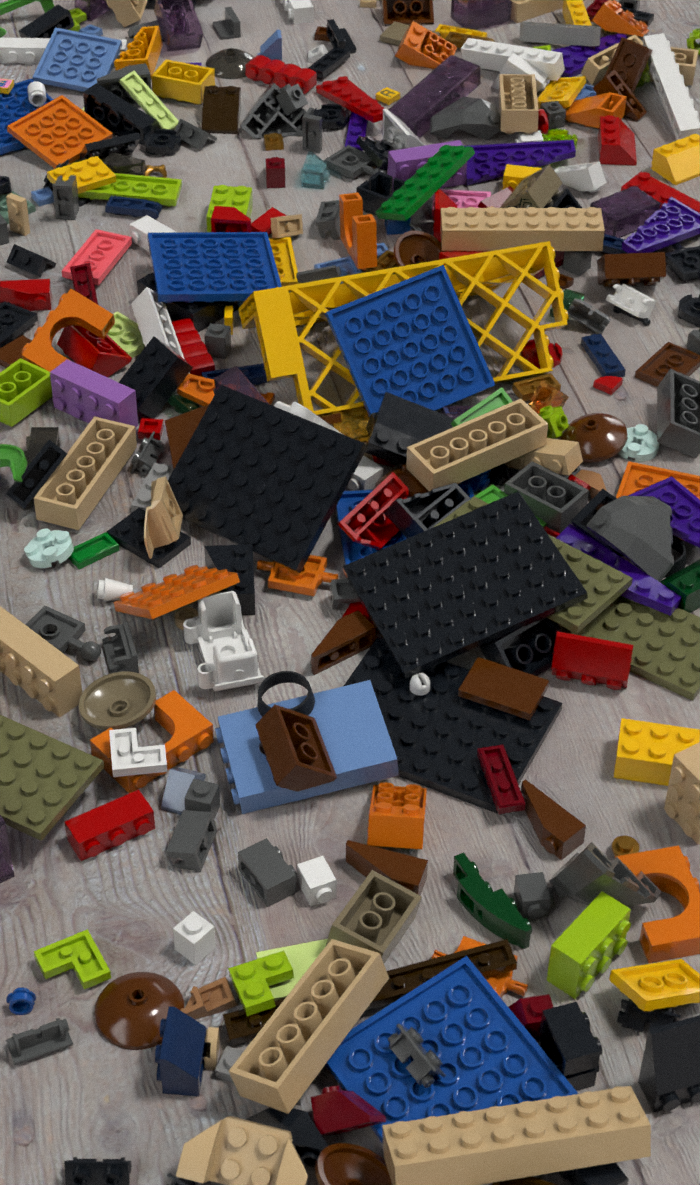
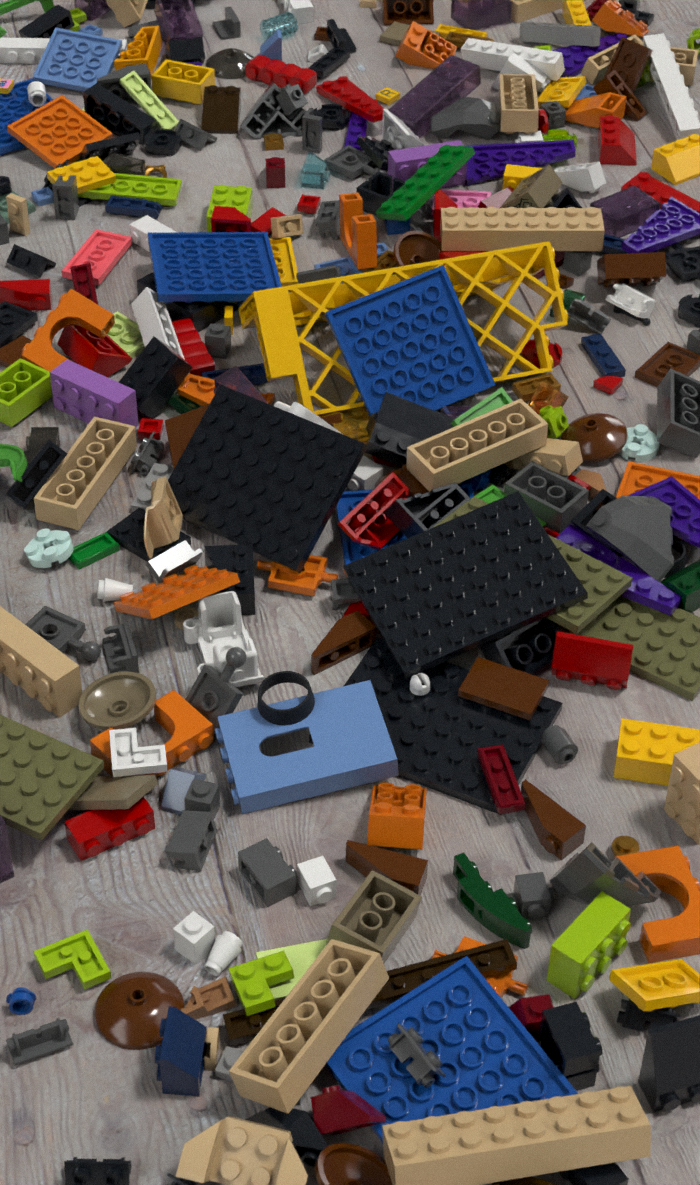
(114, 792): none -> dark tan tile
(173, 560): none -> panel
(186, 50): none -> black slope
(213, 683): none -> dark grey plate
(224, 951): none -> white cone
(285, 22): none -> clear light blue piece
(294, 749): reddish brown slope -> none
(309, 204): none -> red plate
(559, 744): none -> dark grey brick

